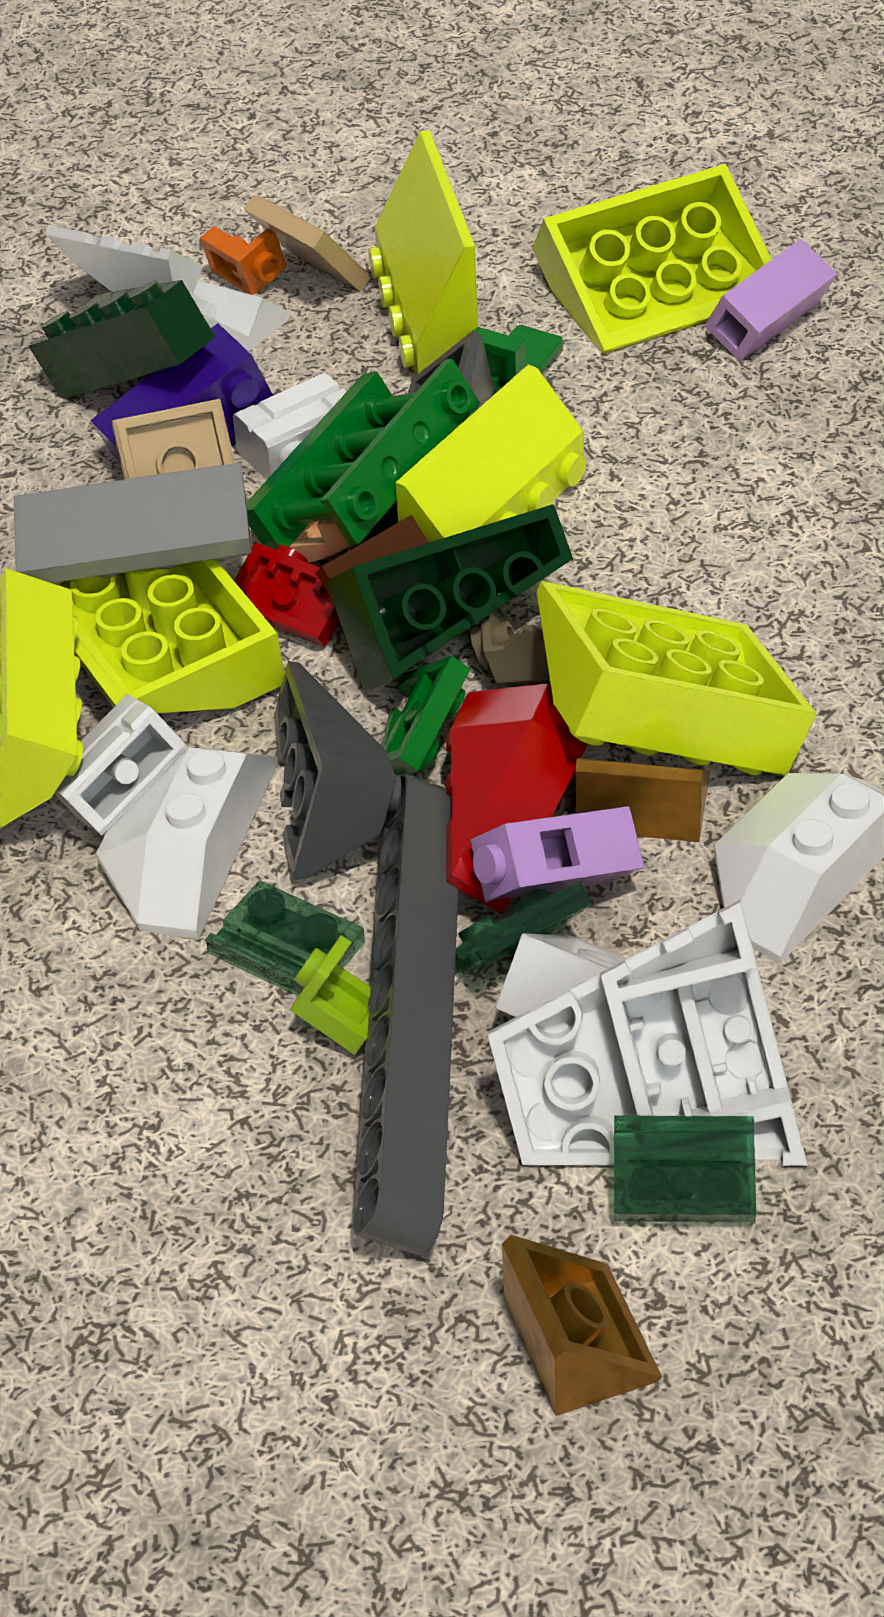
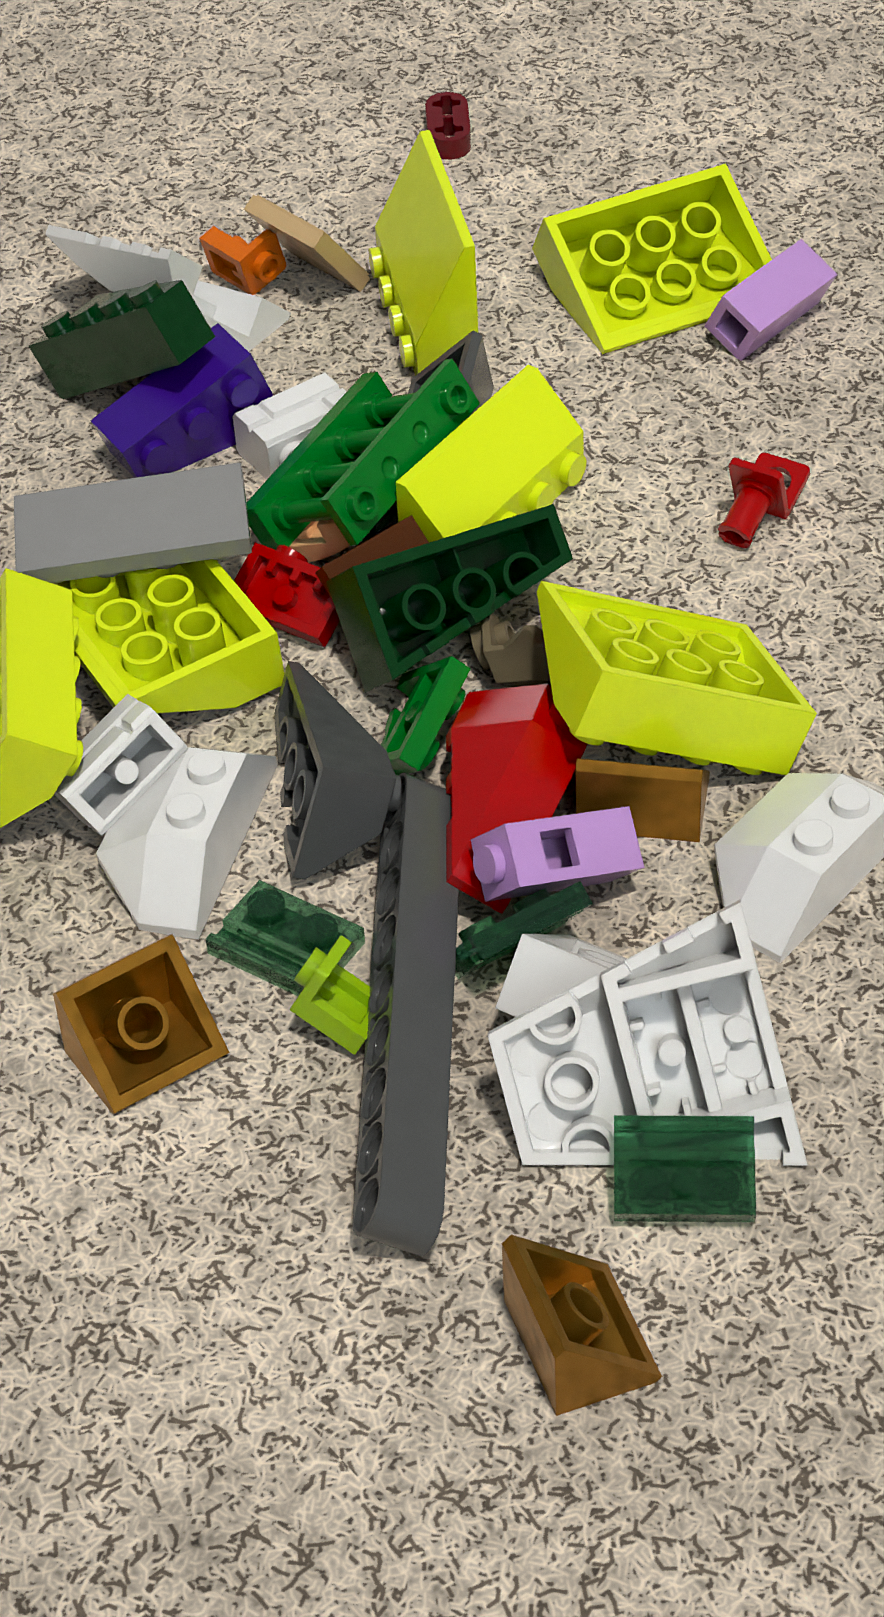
(138, 1024): none -> pearl gold slope
(173, 440): tan tile -> none
(449, 125): none -> dark red beam
(513, 352): green bracket -> none
(760, 491): none -> red bracket

